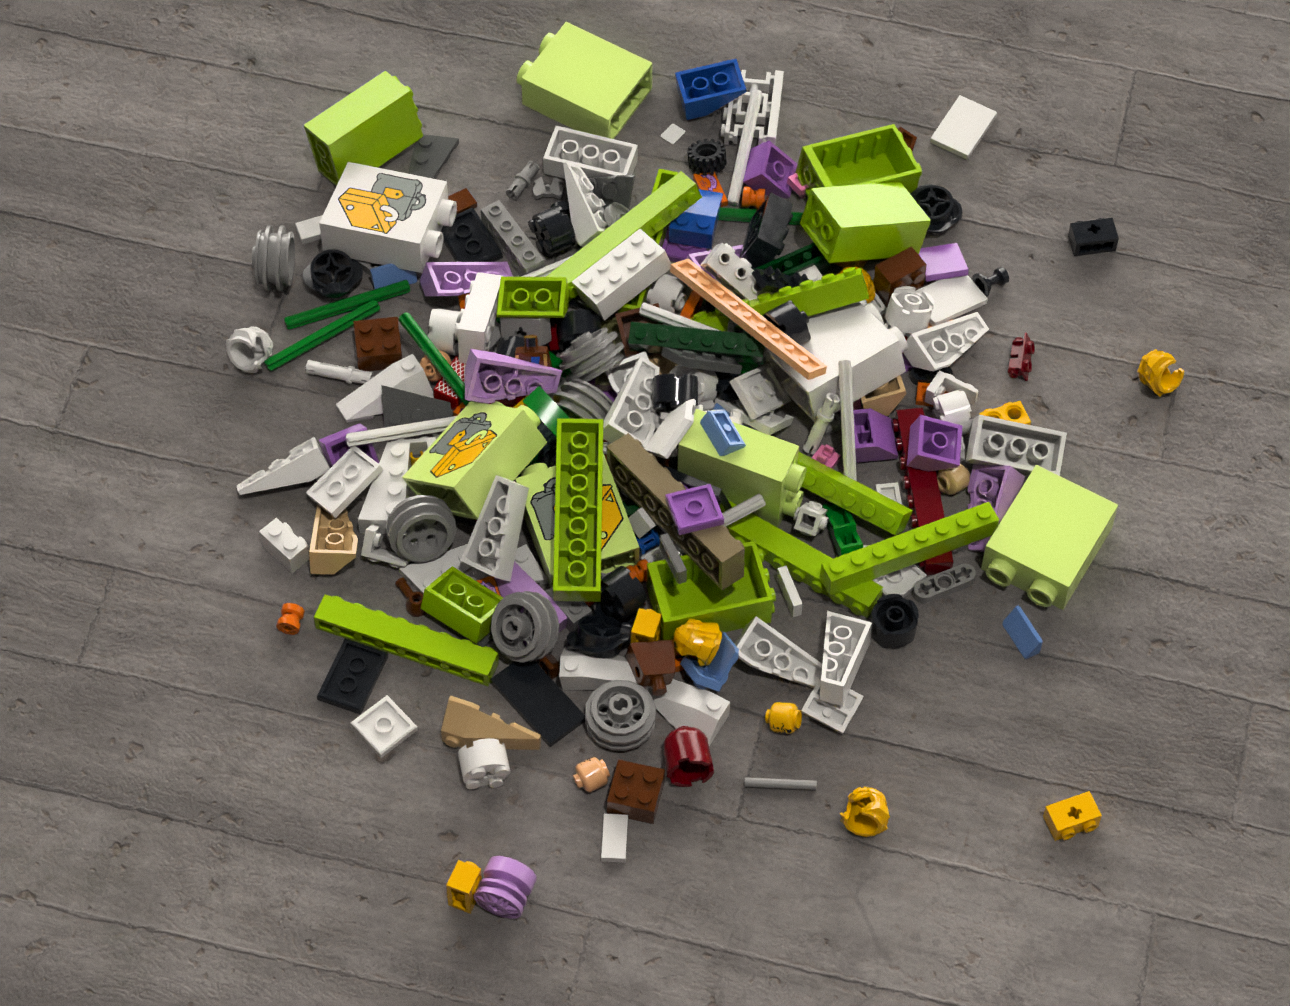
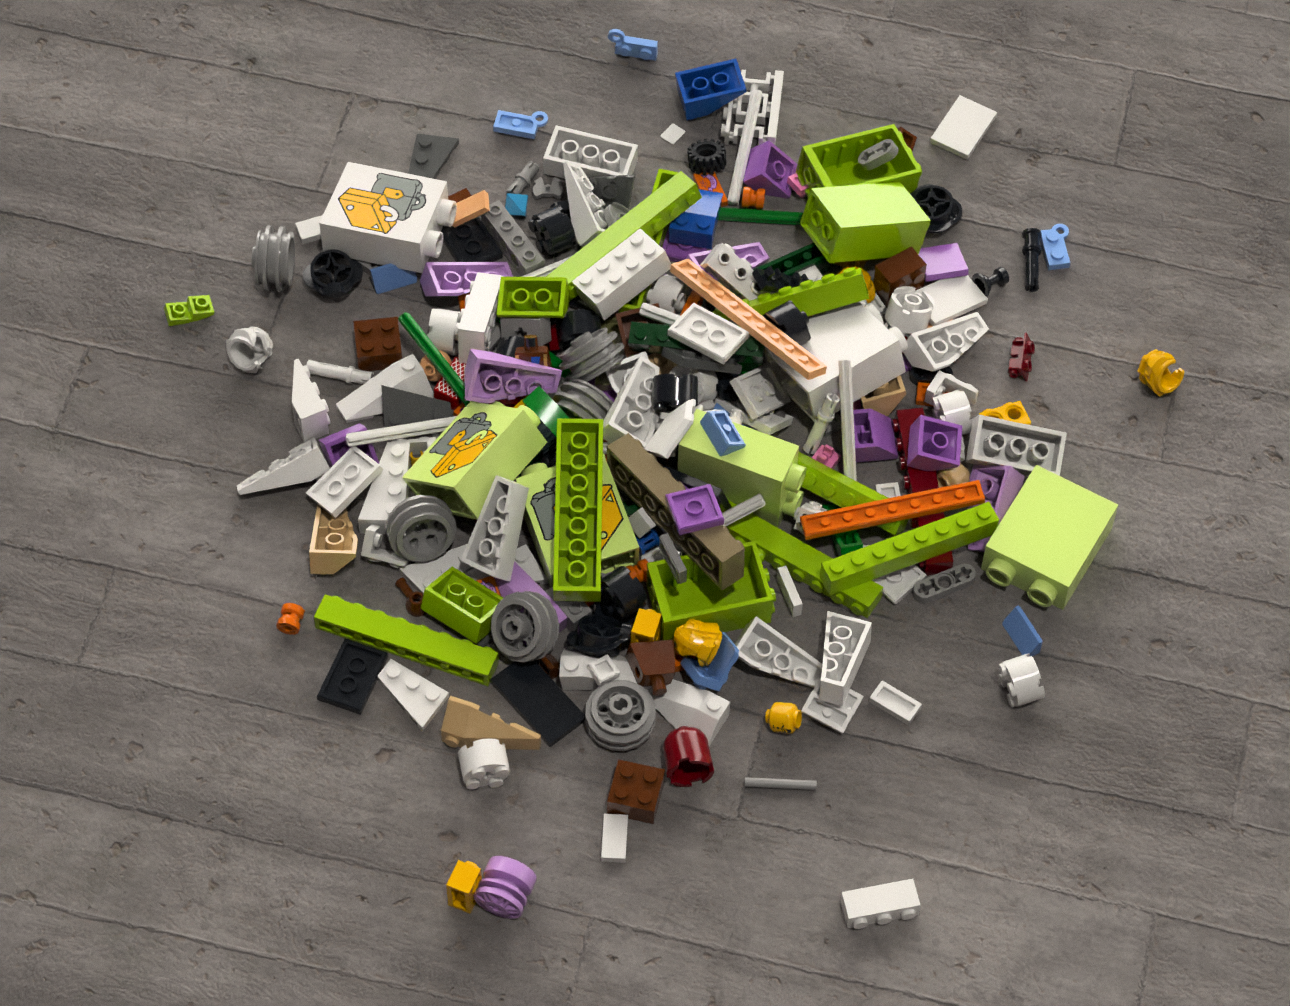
(185, 312): none -> lime slope
(284, 545): white brick -> none
(308, 408): none -> white slope
(321, 335): green axle -> none
(346, 304): green axle -> none
(364, 127): lime container -> none
(384, 726): white tile -> none
(413, 692): none -> white wing
(471, 208): none -> light nougat tile
(516, 204): none -> dark azure slope
(519, 124): none -> light blue hinge
(585, 82): yellowish green brick -> none
(591, 774): light nougat head -> none
(603, 670): none -> white tile
(633, 46): none -> light blue hinge
(708, 333): none -> white tile
(767, 231): black brick -> none
(866, 812): yellow helmet -> none
(878, 154): none -> light grey beam
(880, 904): none -> white brick
(892, 509): none -> orange tile
(894, 621): black brick -> none
(895, 702): none -> white tile
(1021, 679): none -> white brick
(1031, 252): none -> black pin
(1055, 248): none -> light blue hinge
(1072, 816): yellow brick -> none
(1093, 236): black brick -> none

